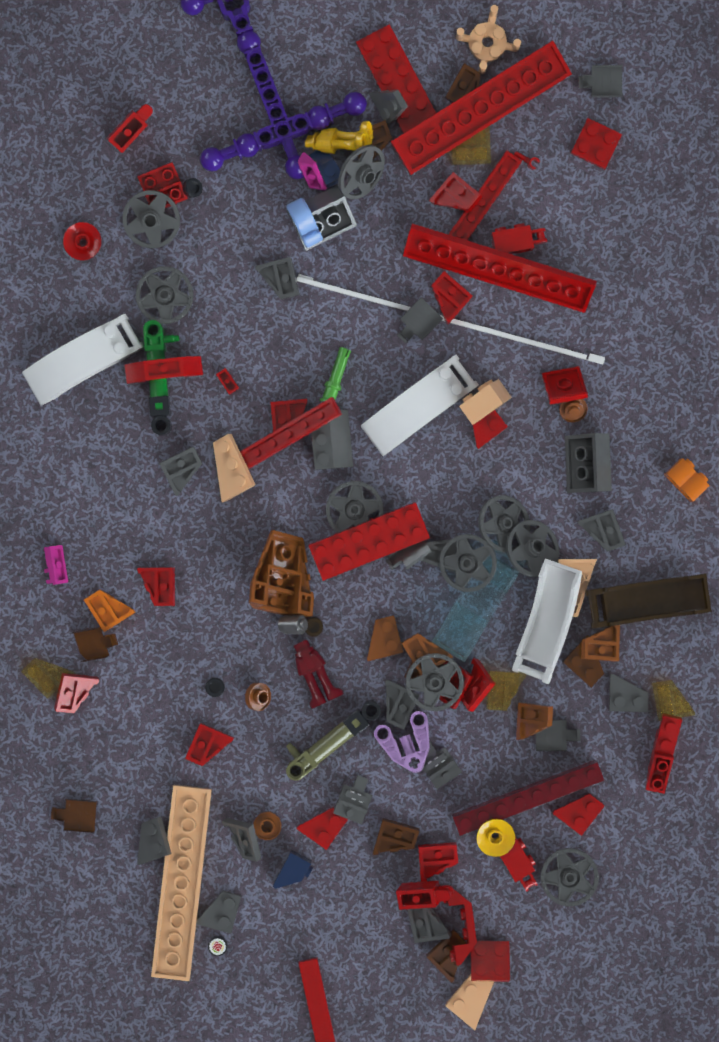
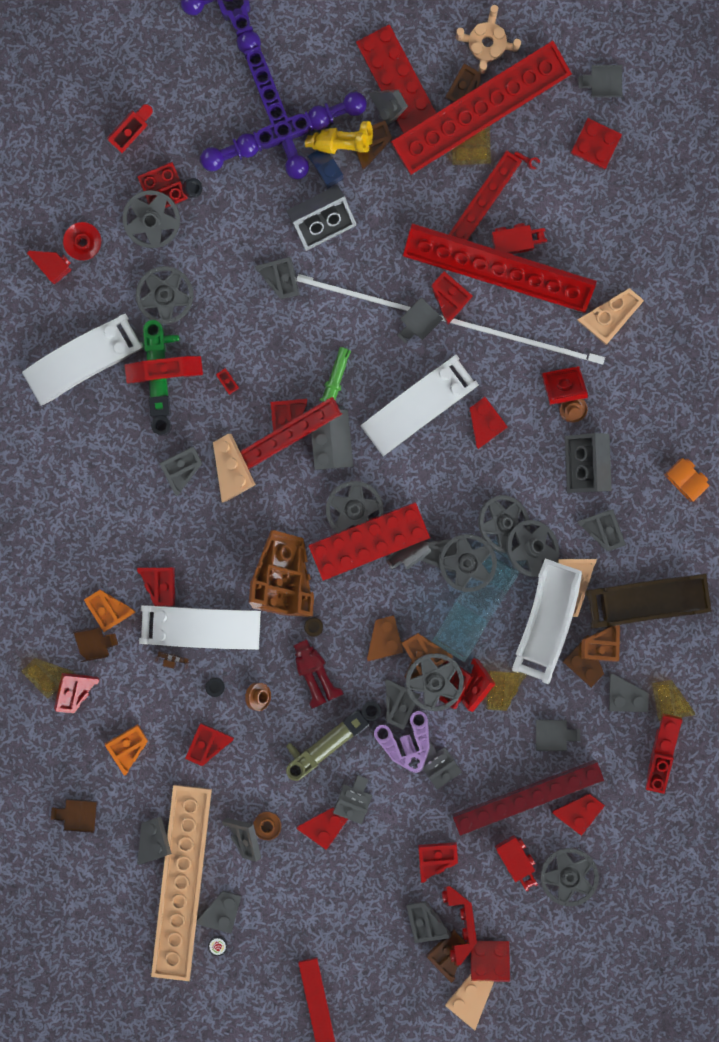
(51, 264): none -> red slope
(56, 565): dark pink plate -> none
(127, 747): none -> orange wing
(171, 659): none -> reddish brown piece
(201, 627): none -> white windscreen
(292, 624): flat silver brick -> none
(293, 870): dark blue slope -> none
(304, 222): light blue animal -> none
(311, 172): dark pink slope -> none
(361, 172): dark grey wheel -> none
(395, 836): reddish brown wing -> none
(422, 894): red brick -> none
(456, 194): red wing -> none
(490, 397): light nougat brick -> none
(499, 845): yellow dish -> none
(532, 719): dark orange wing -> none
(611, 316): none -> light nougat wing

